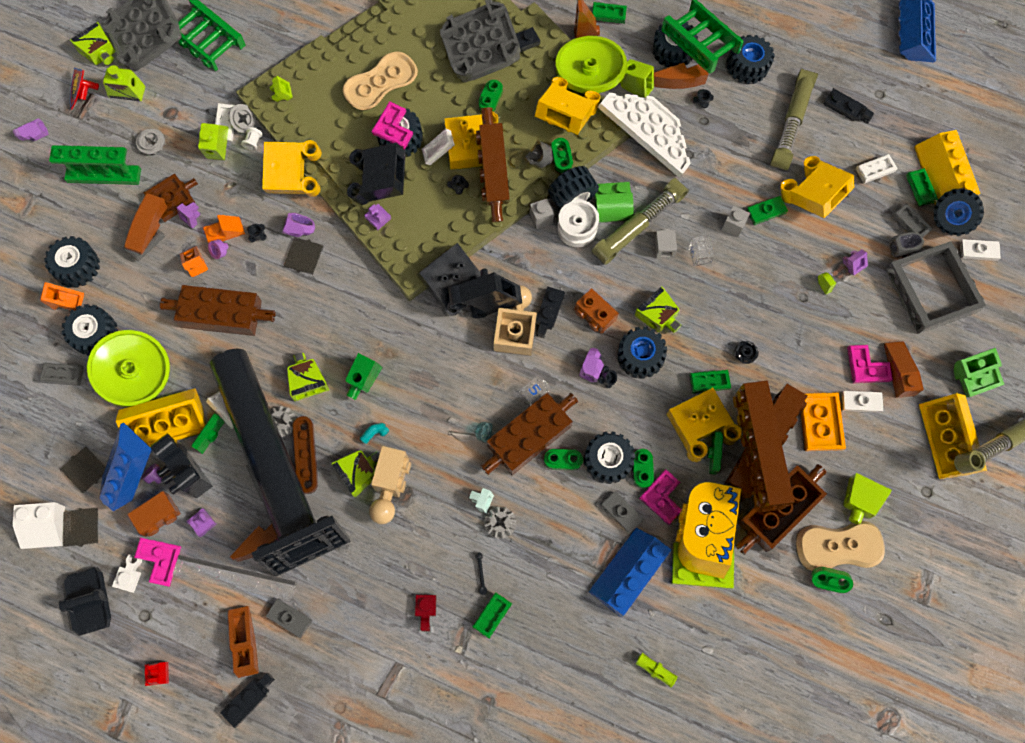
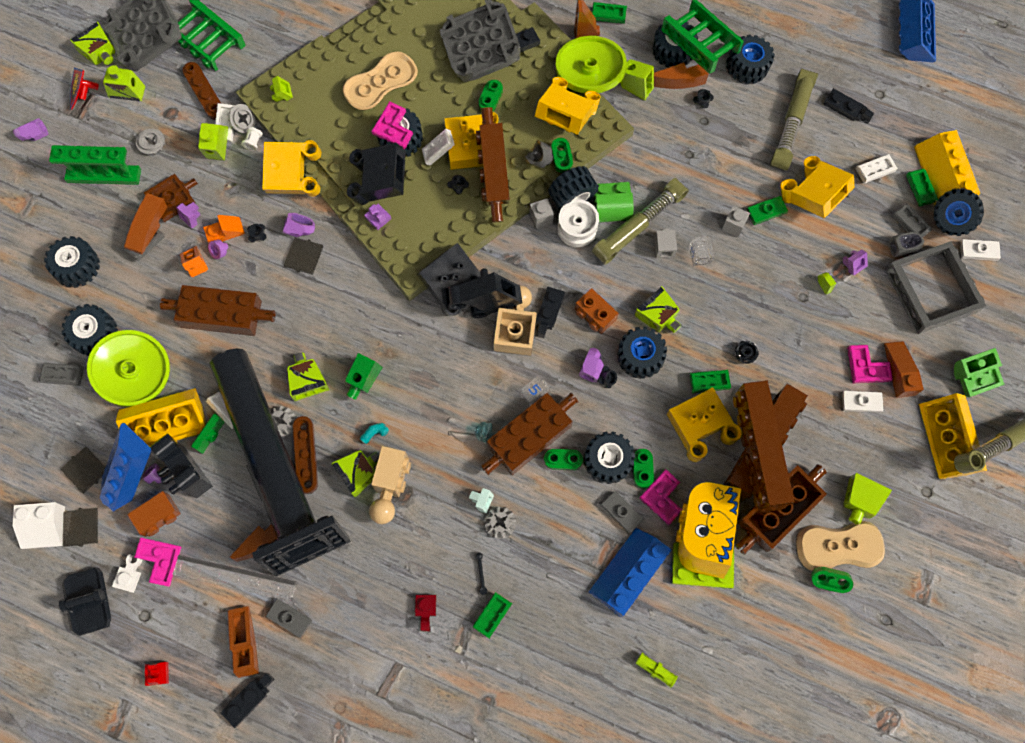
(58, 296): orange slope -> none
(201, 88): none -> reddish brown plate
(201, 522): medium lavender tile -> none
(650, 126): white plate -> none
(715, 453): green plate -> none
(823, 423): light orange tile -> none

